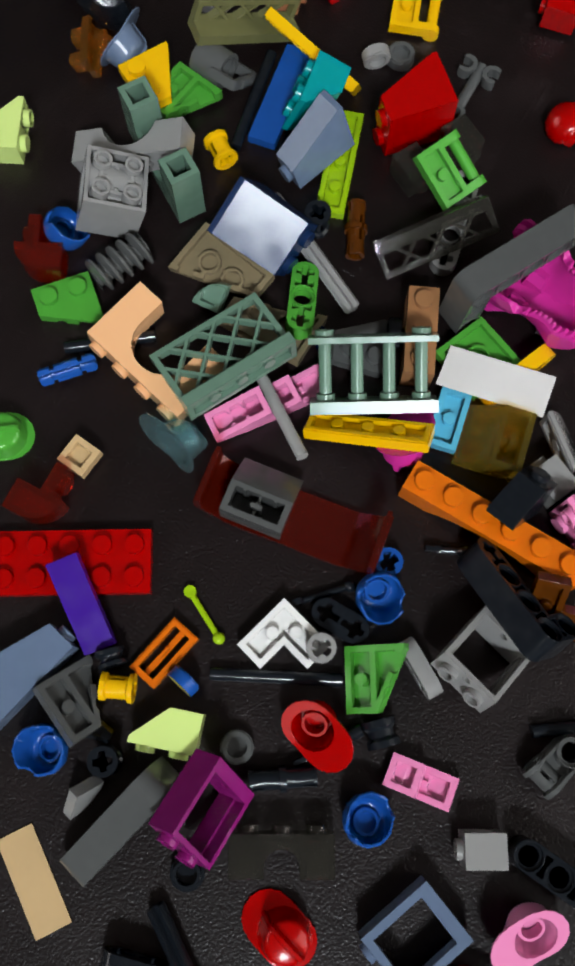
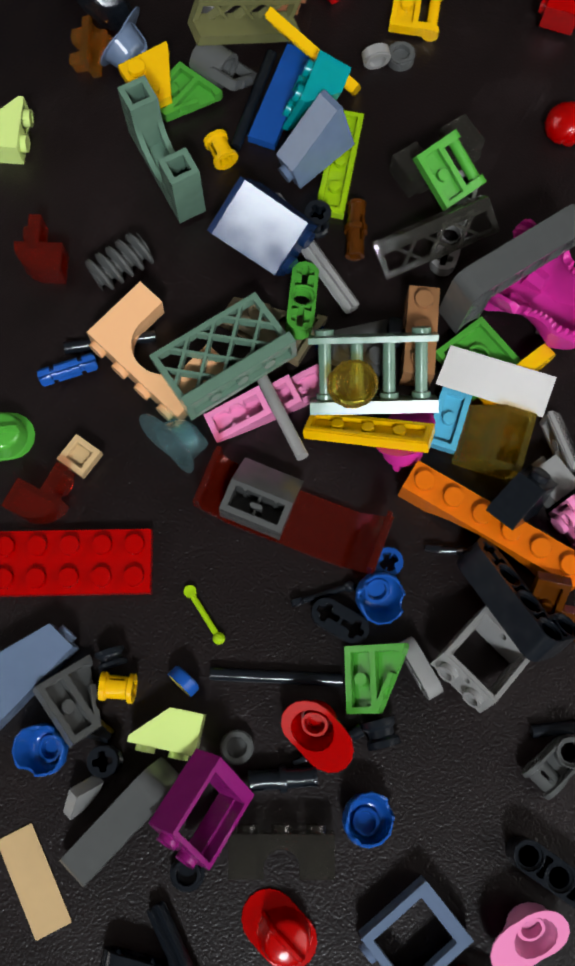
(60, 227): blue hair -> none
(68, 300): bright green wing -> none
(81, 603): dark purple tile -> none
(112, 192): light grey brick -> none
(145, 674): orange tile -> none
(161, 140): light grey arch -> none
(213, 261): dark tan wing -> none
(213, 296): sand green tile -> none
(281, 628): white plate -> none
(320, 637): light grey bush -> none
(352, 384): none -> clear yellow hair
(415, 107): red slope -> none
(421, 782): bright pink slope -> none
(474, 73): dark grey bar -> none
(481, 849): light grey brick -> none

